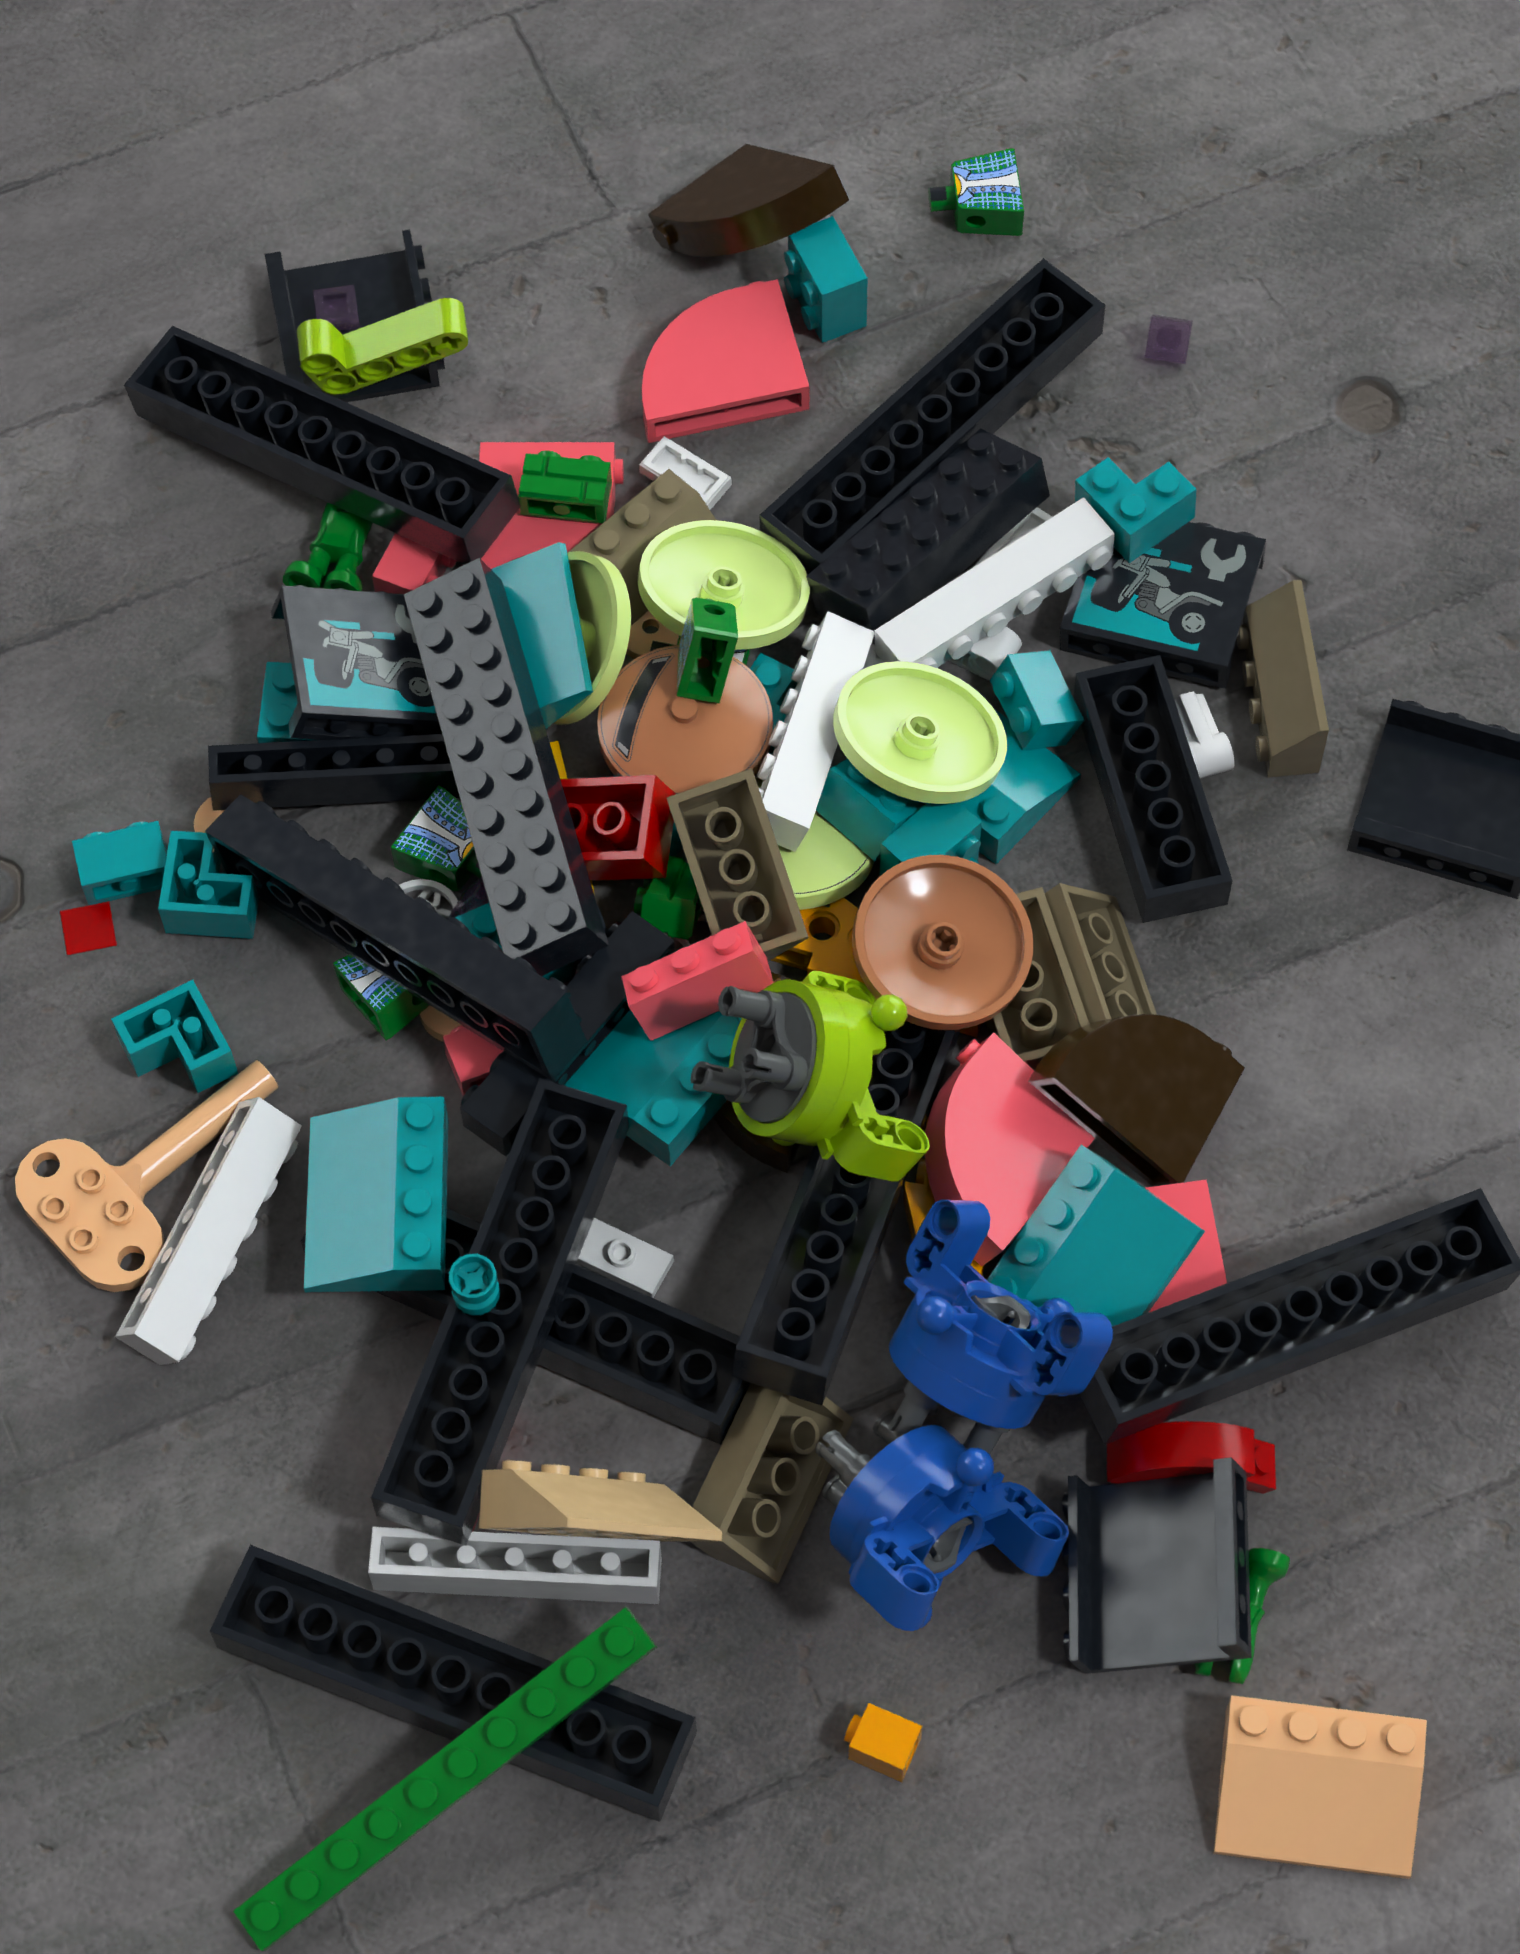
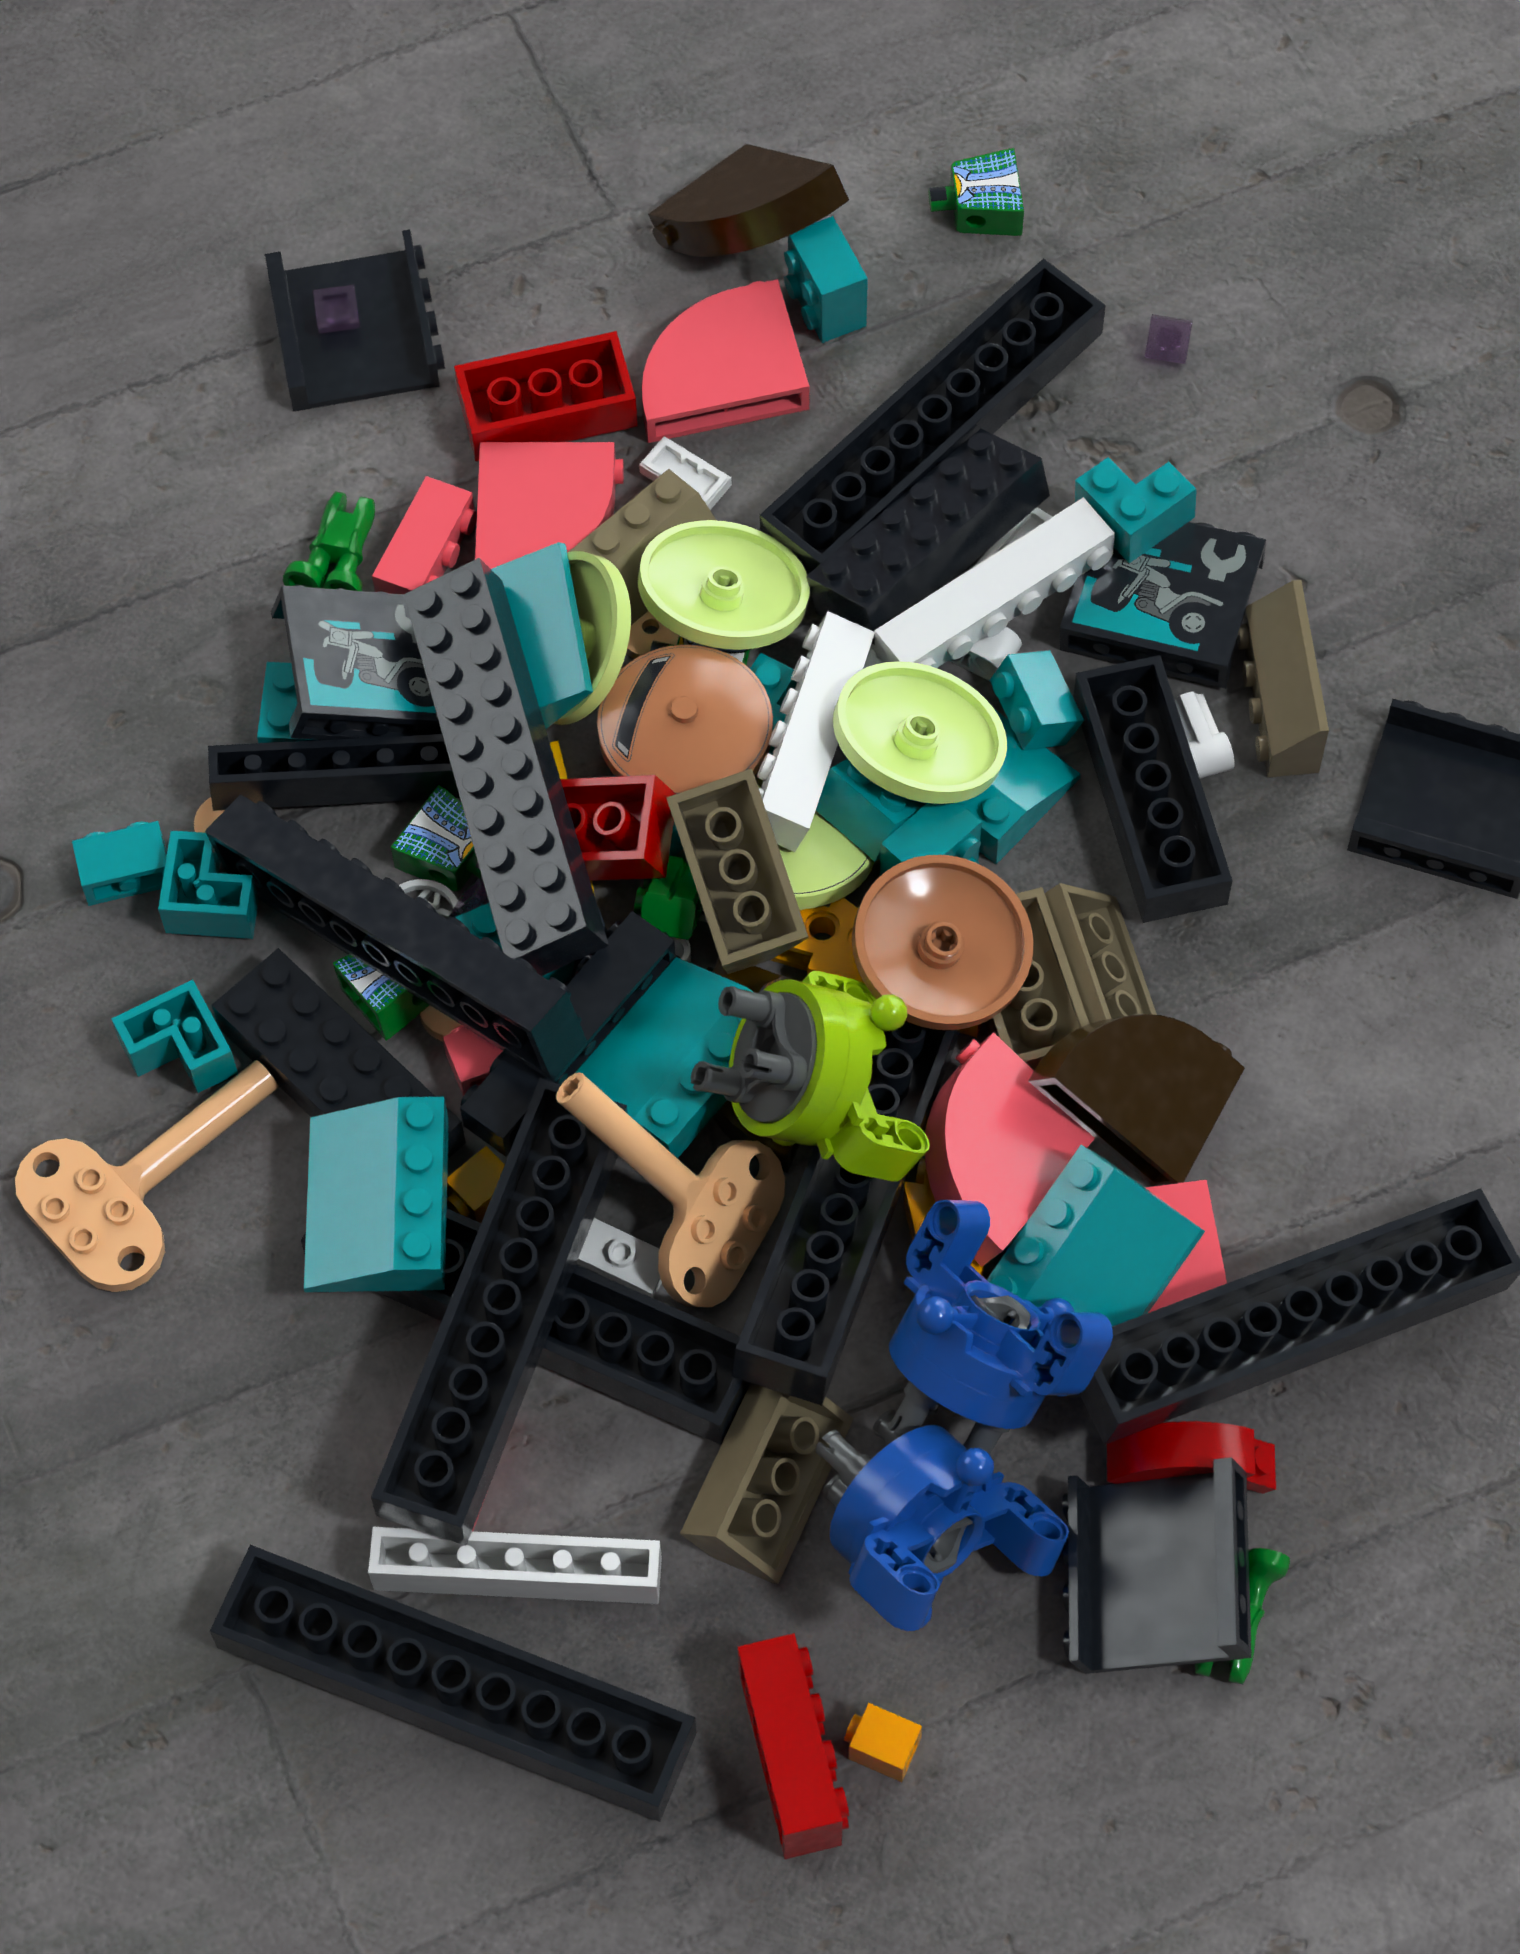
(88, 928): red sticker -> none
(209, 1232): white brick -> none
(314, 1044): none -> black brick
(323, 446): black brick -> none
(382, 348): lime beam -> none
(444, 1779): green plate -> none
(472, 1274): teal wheel -> none
(474, 1184): none -> light orange brick
(548, 393): none -> red brick
(565, 487): green brick -> none
(587, 1505): tan slope -> none
(691, 980): coral brick -> none
(710, 633): green torso -> none
(716, 1213): none -> light nougat piece
(790, 1746): none -> red brick
(1320, 1786): light nougat slope -> none

